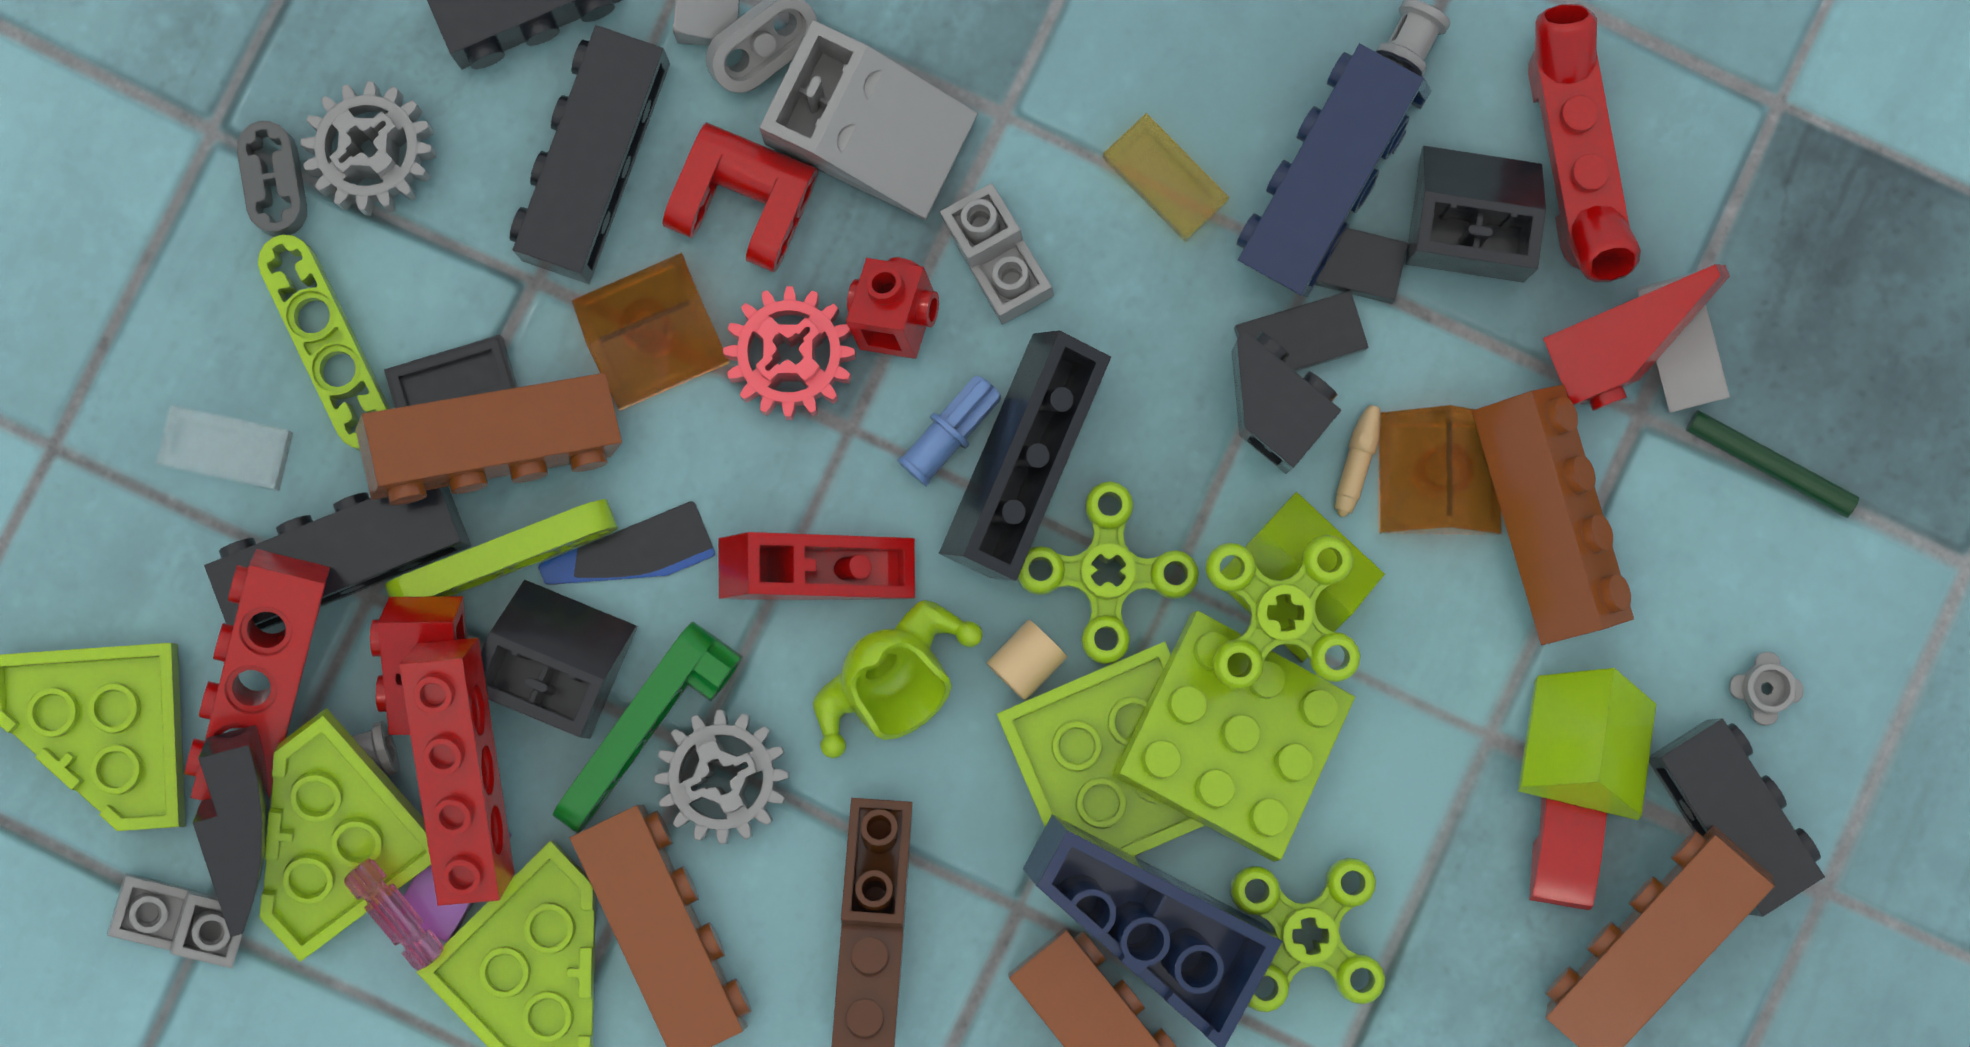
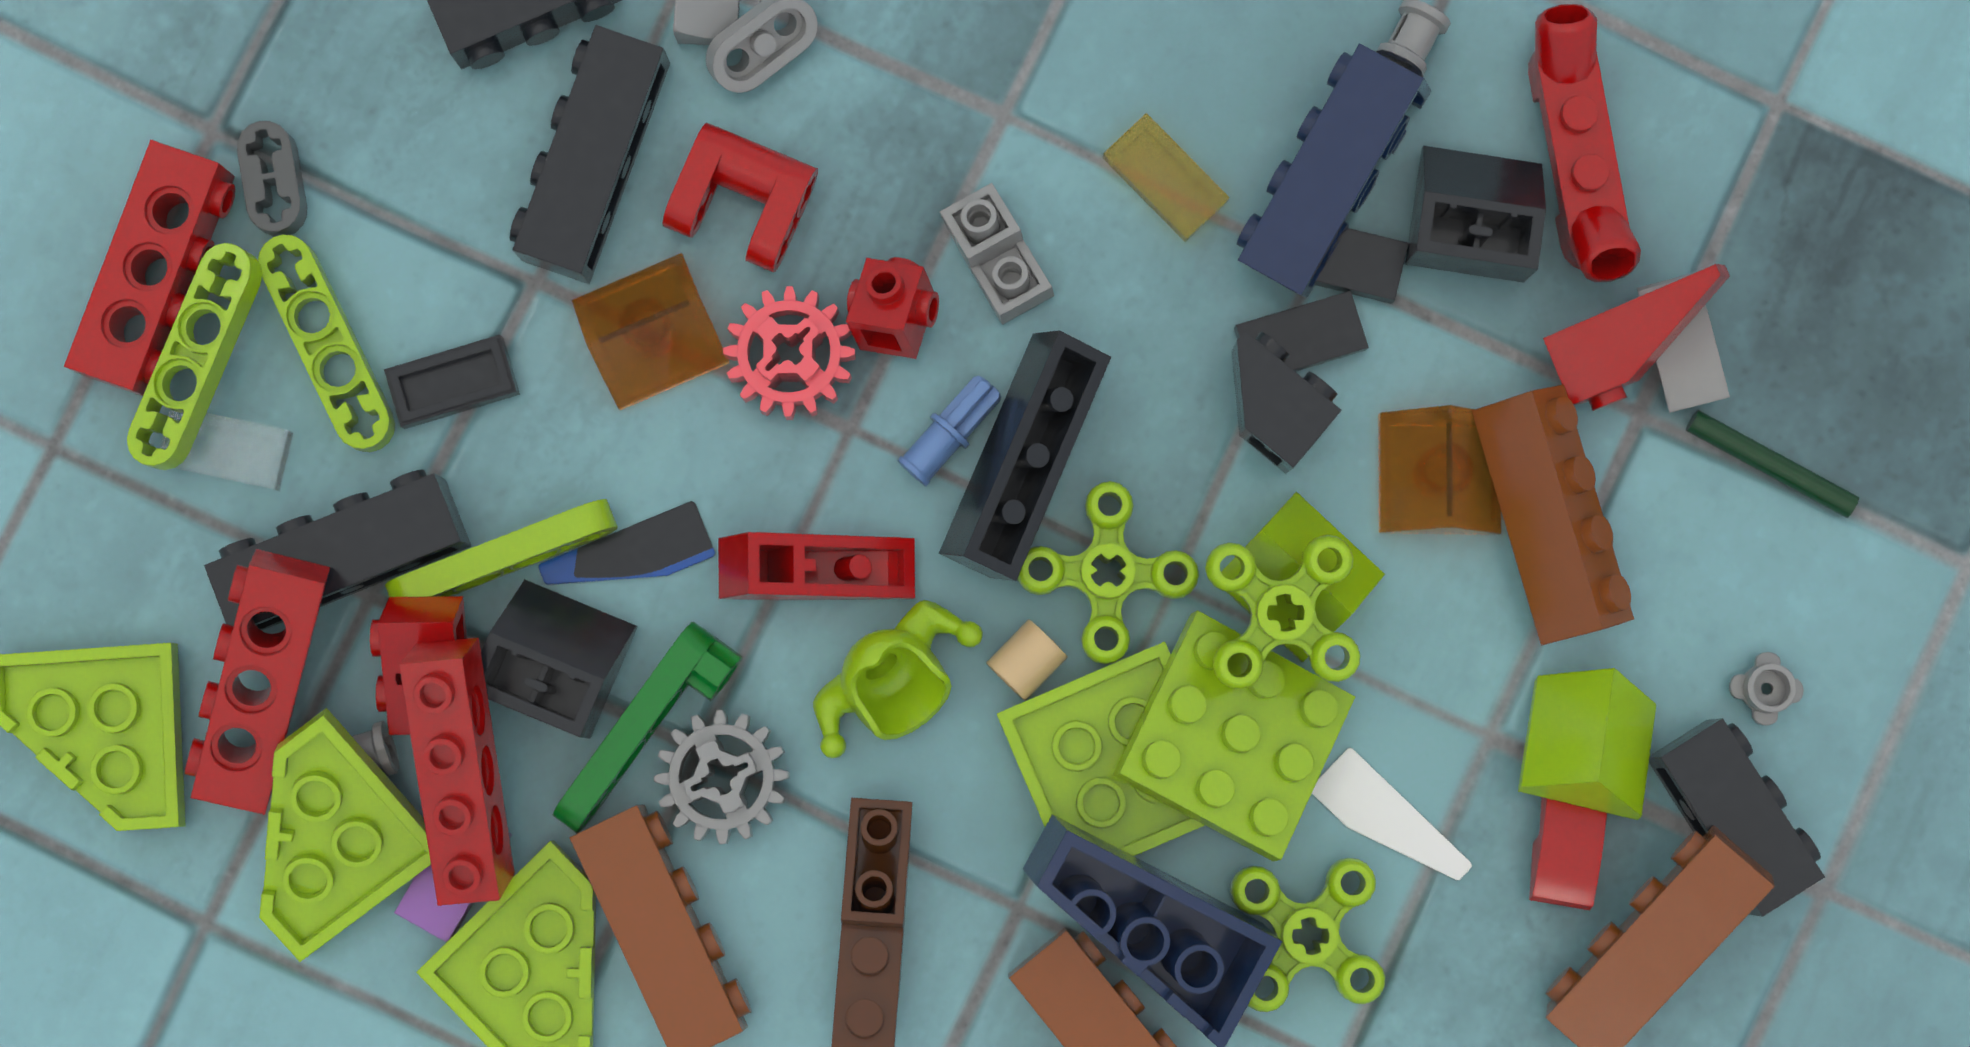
(142, 236): none -> red brick
(173, 920): light grey slope -> none
(184, 352): none -> lime beam
(234, 820): black slope -> none
(387, 134): light grey gear -> none
(393, 914): clear pink axle -> none
(488, 437): dark orange brick -> none
(866, 121): light grey slope -> none
(1361, 449): tan piece -> none
(1379, 812): none -> white sticker

